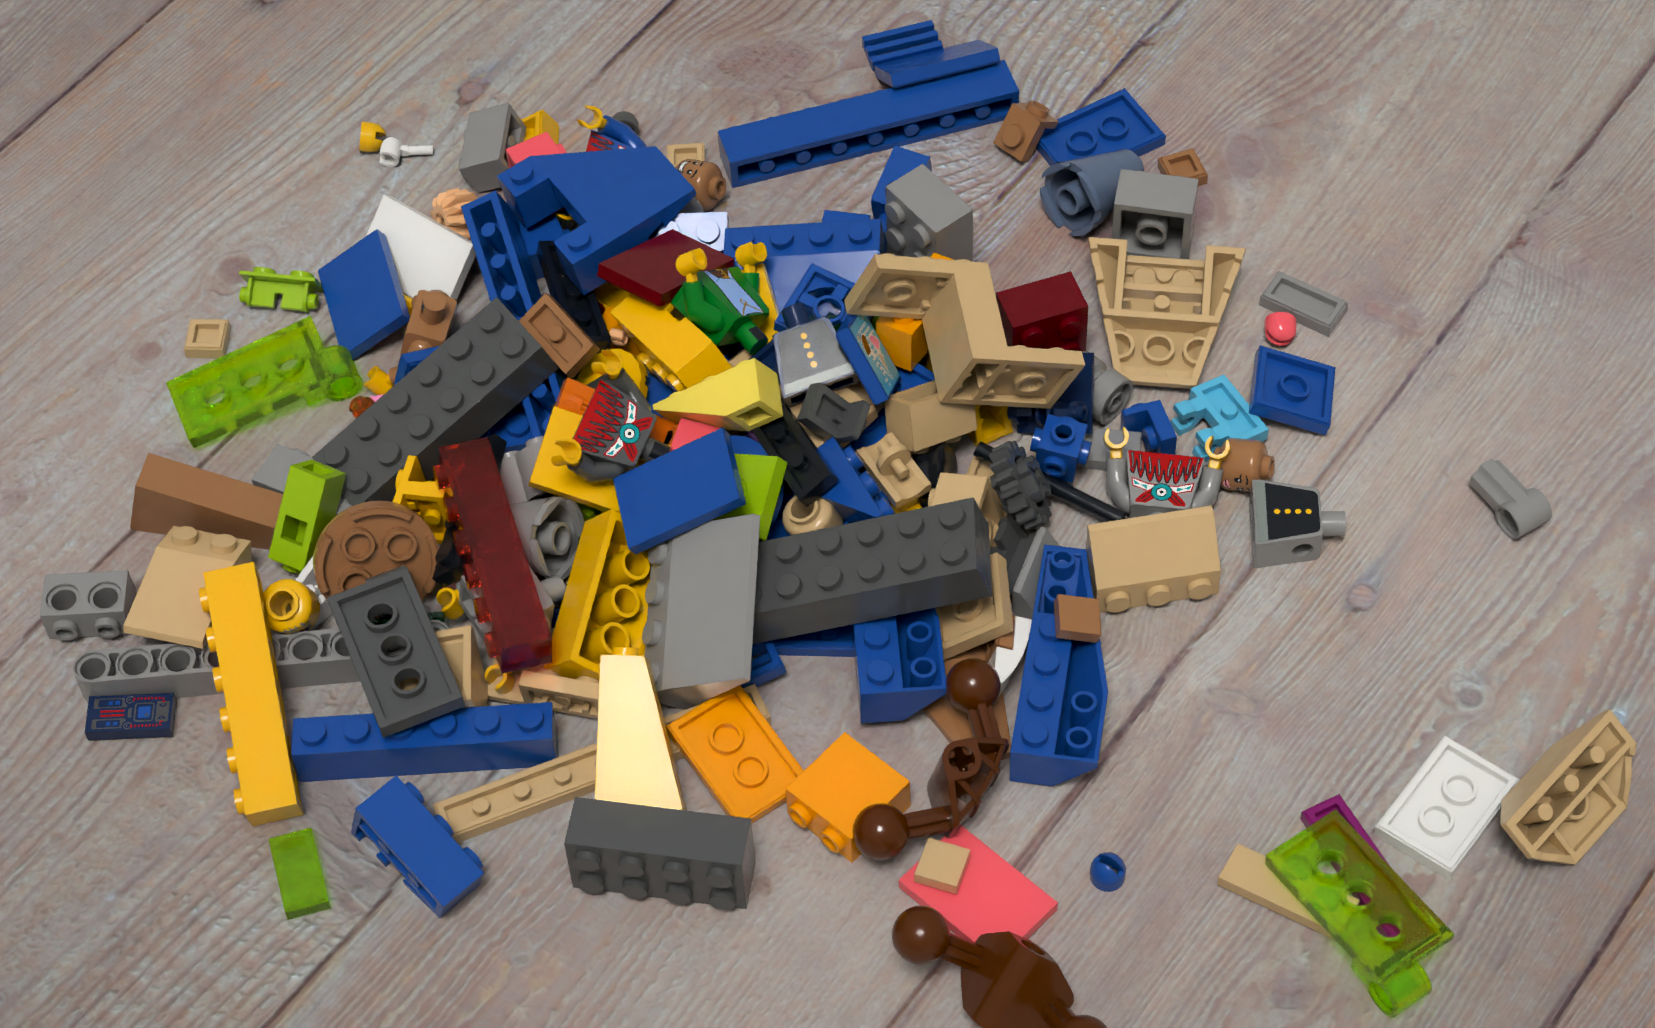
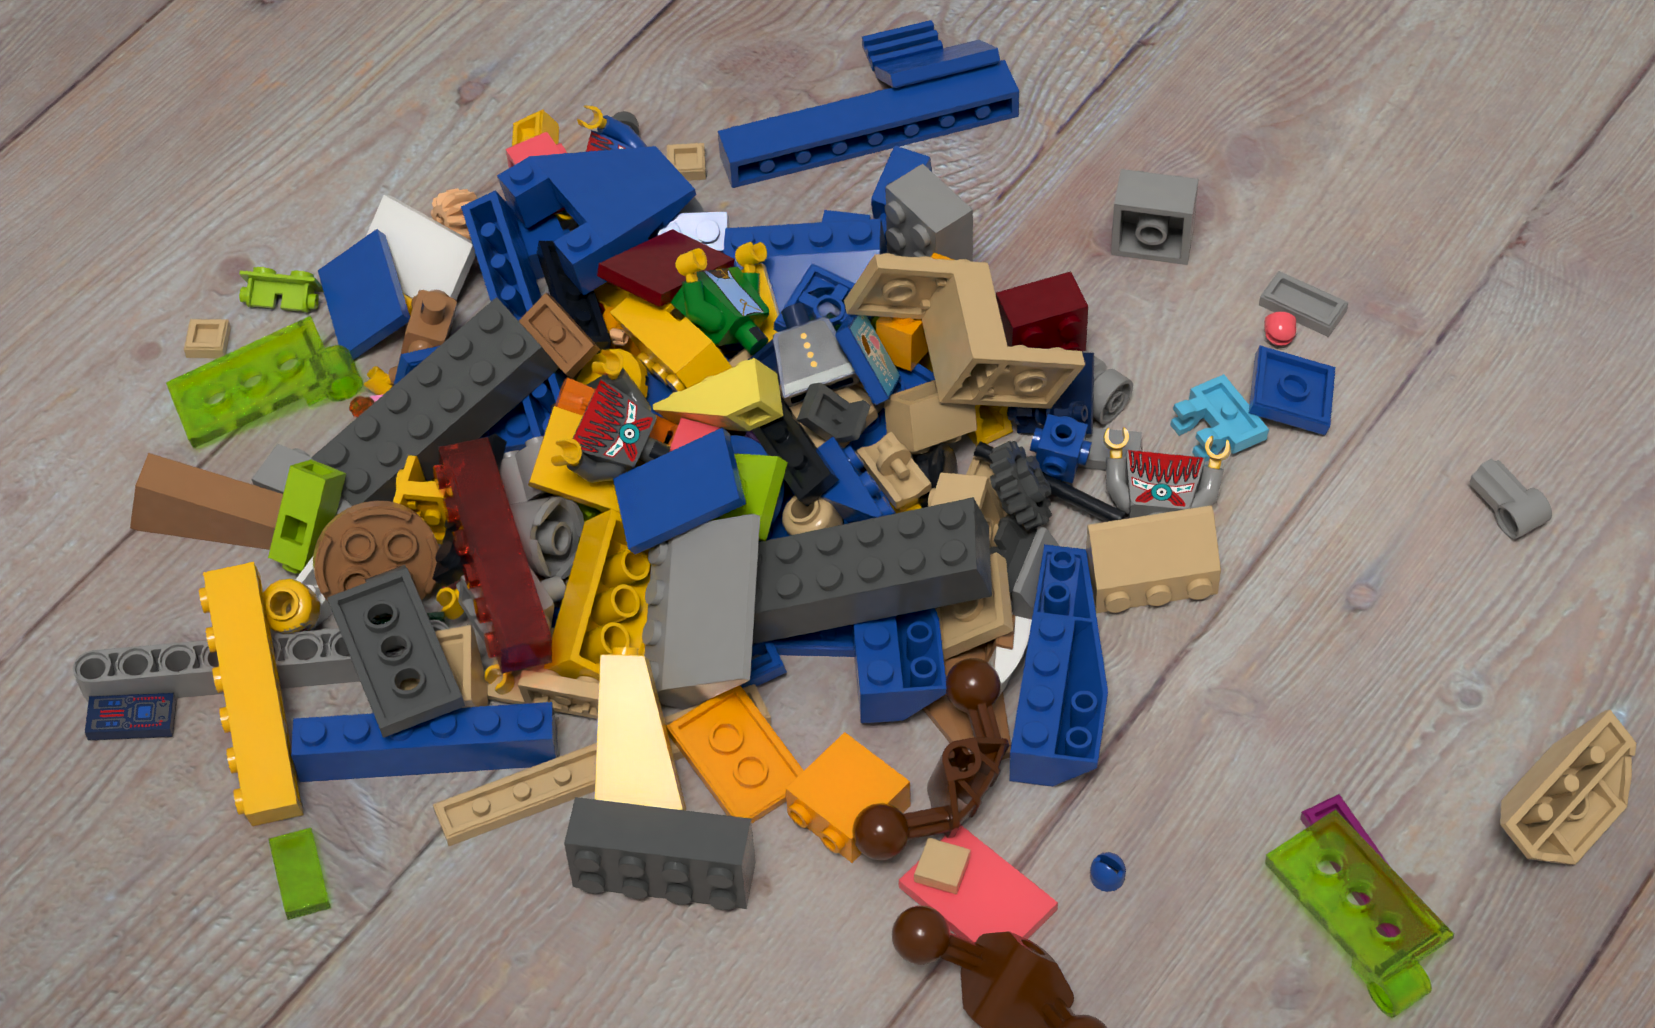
(79, 603): light grey brick -> none
(168, 596): tan slope -> none
(368, 136): yellow hinge -> none
(392, 149): white hand -> none
(418, 845): blue wedge -> none
(485, 145): light grey brick -> none
(706, 180): medium nougat head -> none
(1023, 129): medium nougat bracket -> none
(1077, 618): medium nougat tile -> none
(1084, 189): sand blue cone -> none
(1101, 128): blue tile -> none
(1153, 423): blue bracket -> none
(1162, 309): tan wedge -> none
(1183, 164): medium nougat tile -> none
(1245, 463): medium nougat head -> none
(1252, 879): tan tile -> none
(1289, 523): torso -> none
(1446, 807): white tile -> none

